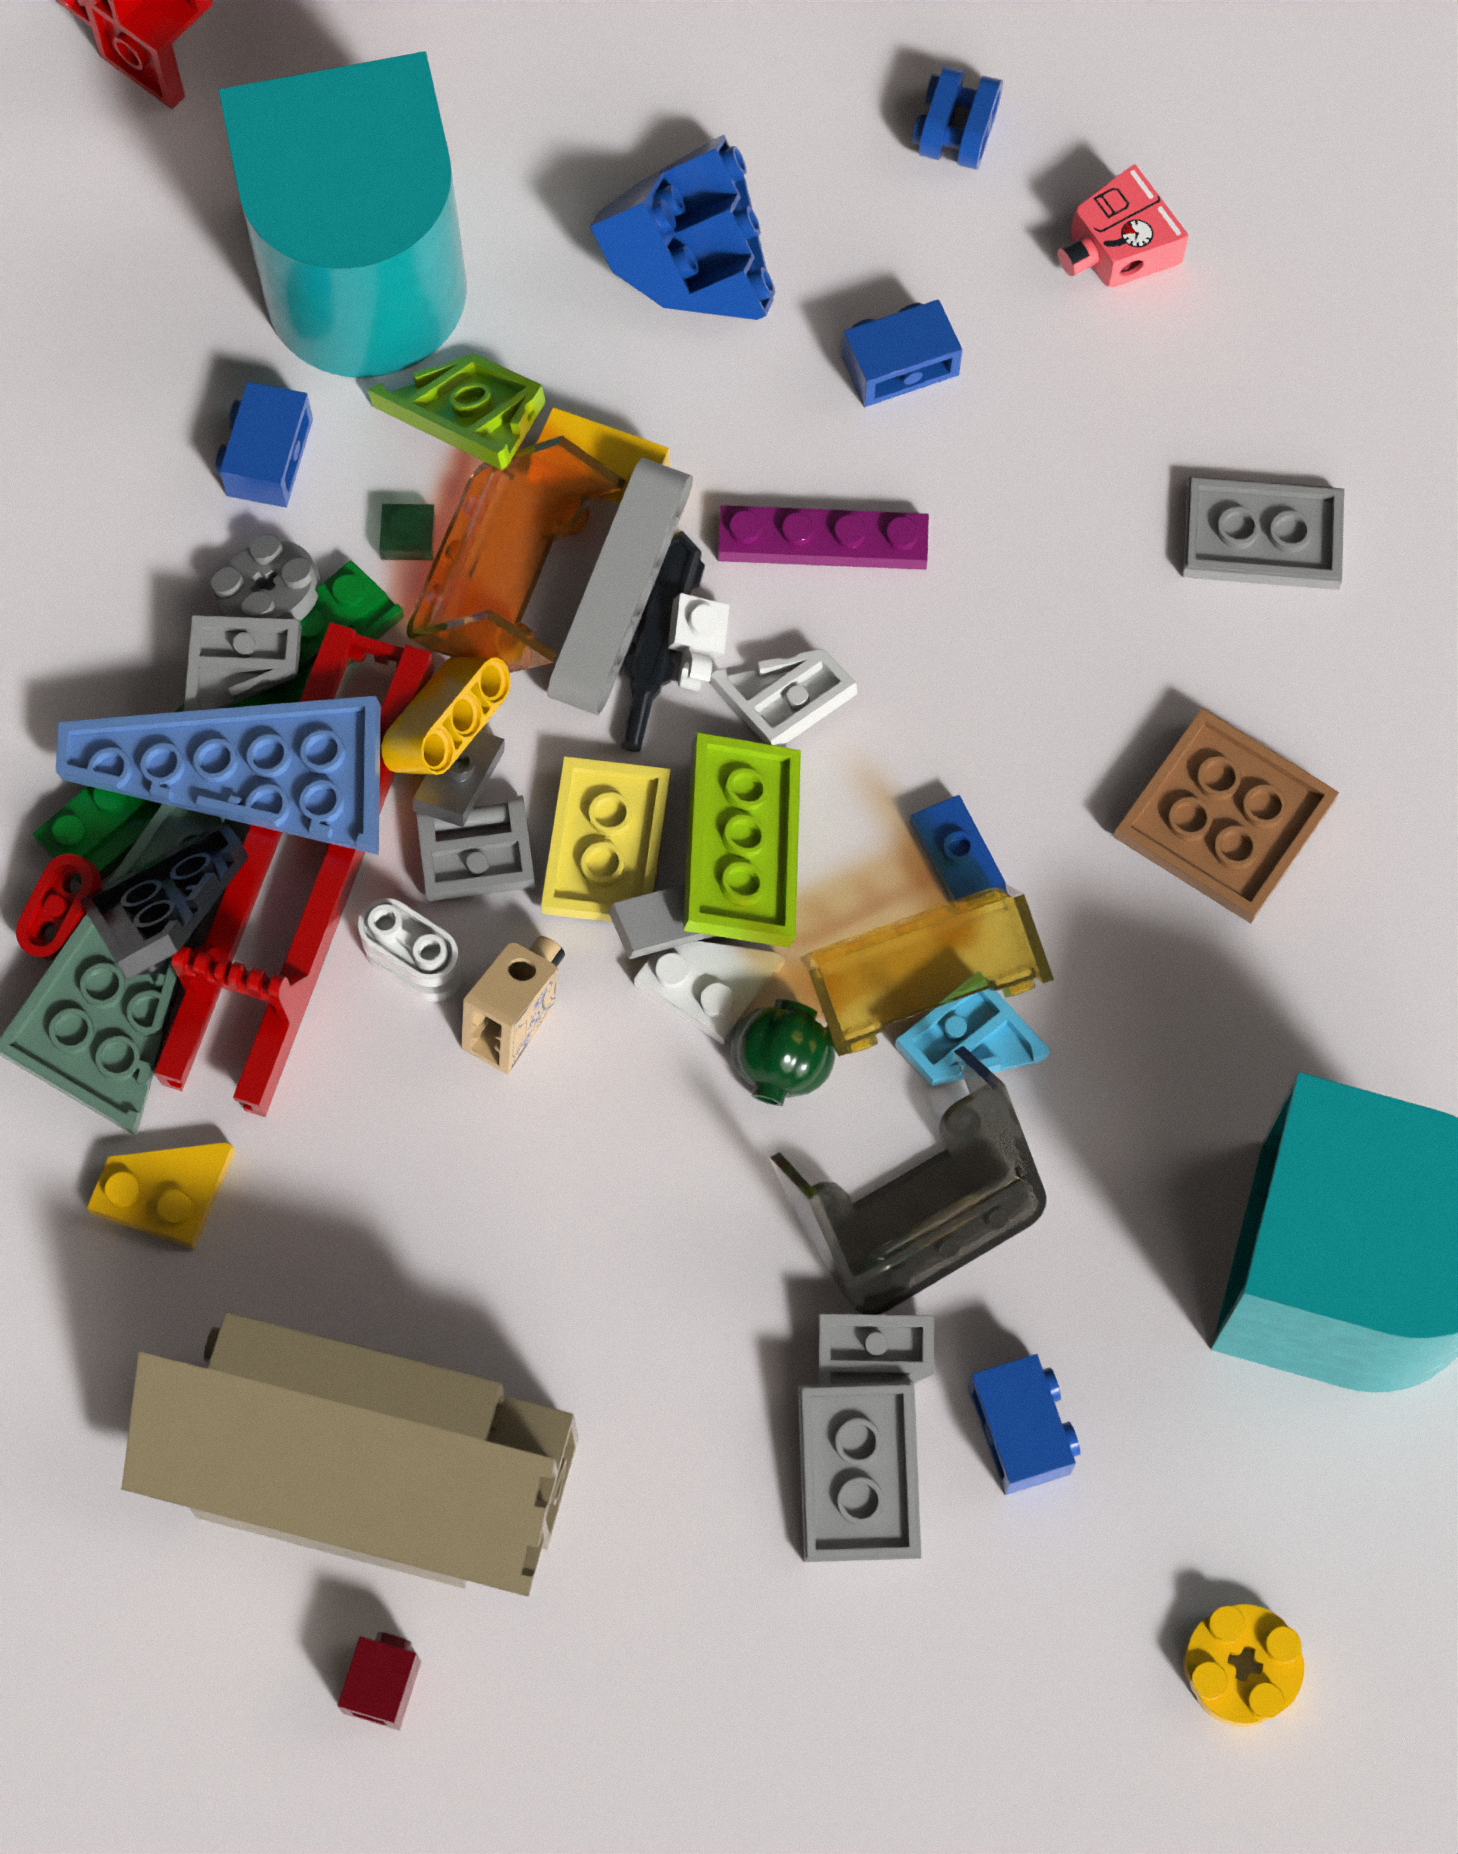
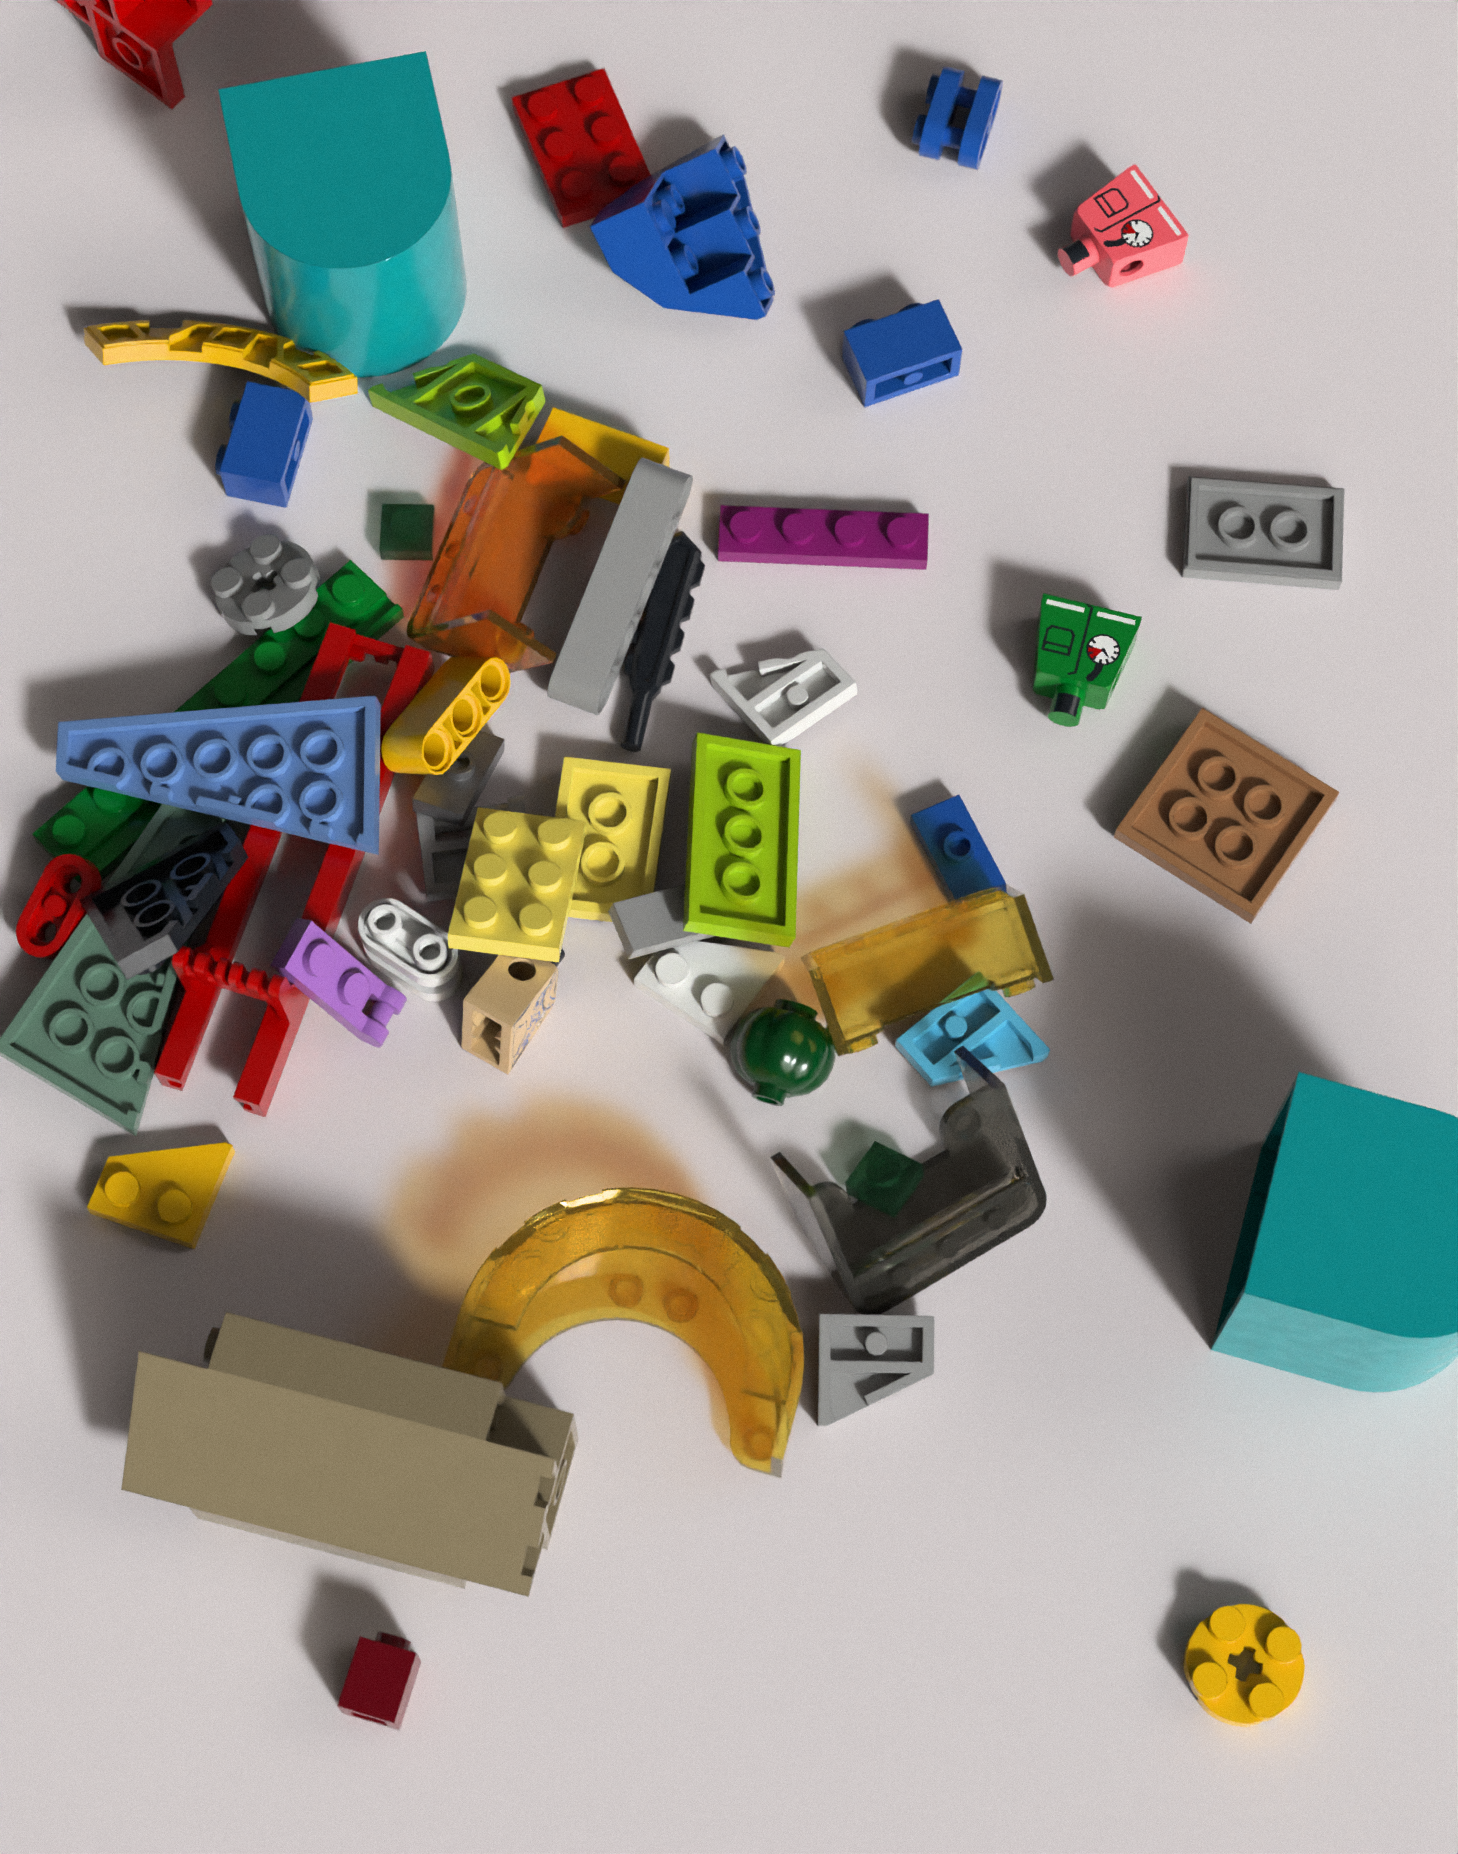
(238, 658): light grey wing -> none
(257, 351): none -> yellow tile
(337, 982): none -> medium lavender plate
(517, 885): none -> light yellow plate
(580, 144): none -> red plate
(649, 1263): none -> clear yellow windscreen
(700, 633): white plate -> none
(859, 1472): light grey tile -> none
(884, 1179): none -> clear green plate
(1023, 1423): blue brick -> none
(1080, 655): none -> green torso

